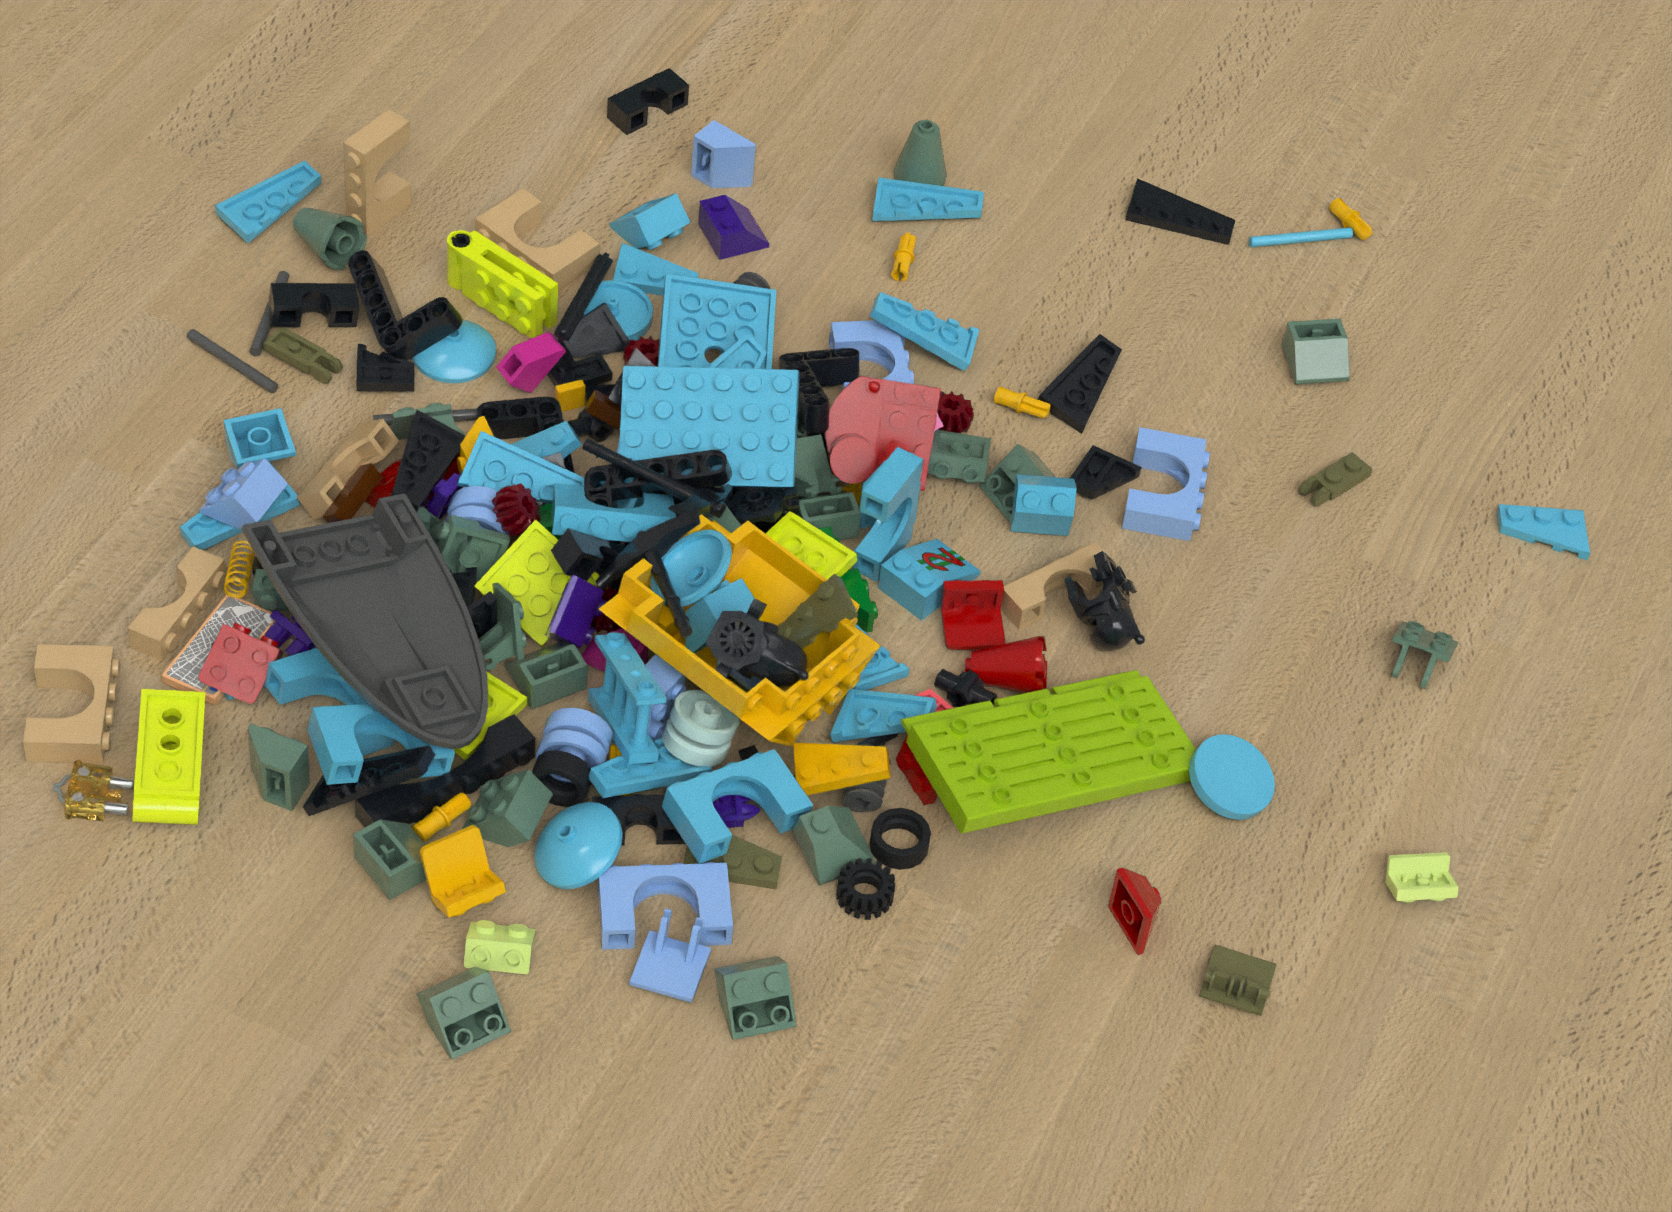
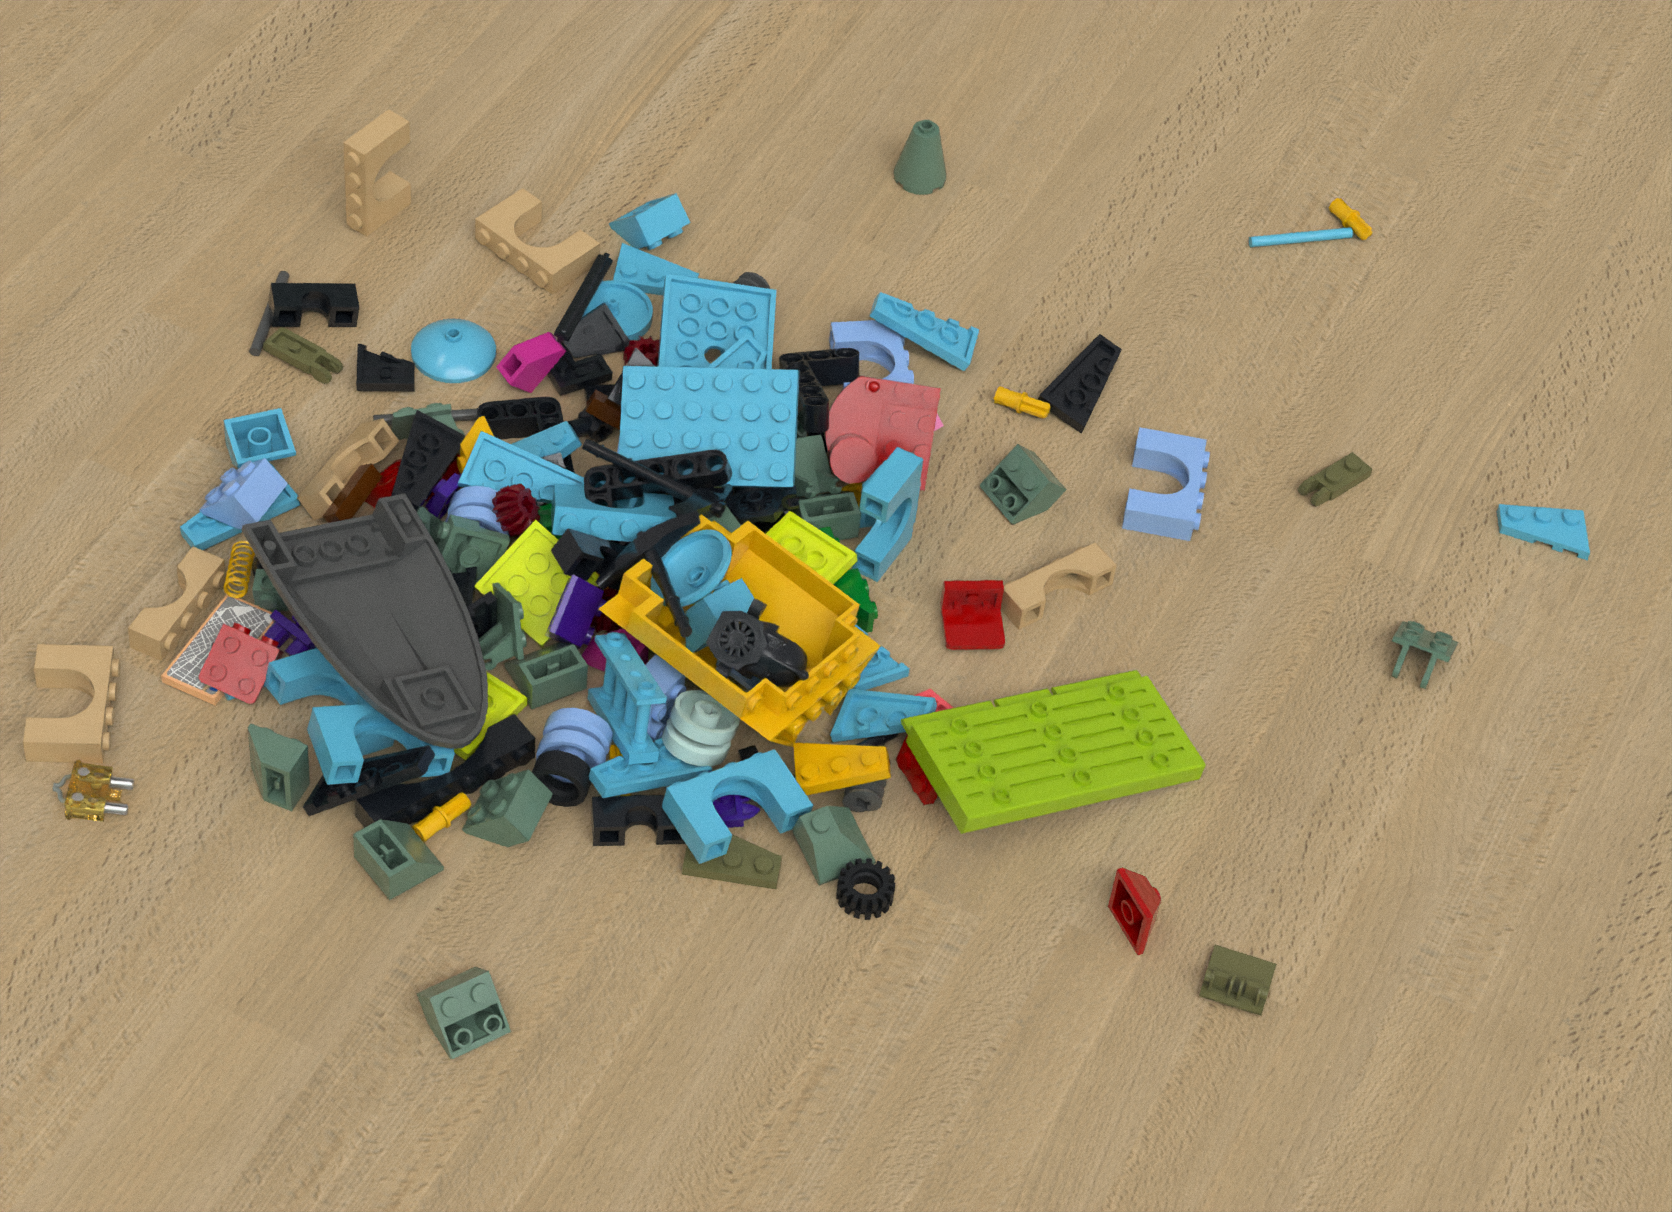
(169, 757): neon yellow hinge -> none
(232, 361): dark grey bar -> none
(266, 202): medium azure wing -> none
(330, 235): sand green cone -> none
(396, 334): black beam -> none
(459, 872): yellow bracket -> none
(499, 947): yellowish green bracket -> none
(501, 283): neon yellow hinge -> none
(570, 395): yellow tile -> none
(578, 845): medium azure dish -> none
(630, 107): black arch -> none
(670, 964): light blue plate -> none
(700, 885): light blue arch -> none
(722, 157): light blue slope -> none
(730, 227): dark purple slope -> none
(756, 997): sand green slope -> none
(819, 613): olive wing -> none
(896, 857): black tyre -> none
(903, 256): yellow axle -> none
(917, 575): medium azure slope -> none
(924, 201): medium azure wing -> none
(954, 412): dark red gear -> none
(959, 456): sand green plate -> none
(963, 689): black axle -> none
(1012, 666): red cone -> none
(1043, 505): medium azure slope -> none
(1103, 472): black wing -> none
(1110, 609): black helmet -> none
(1176, 214): black wing -> none
(1231, 777): medium azure piece -> none
(1317, 351): slope -> none
(1420, 877): yellowish green bracket -> none

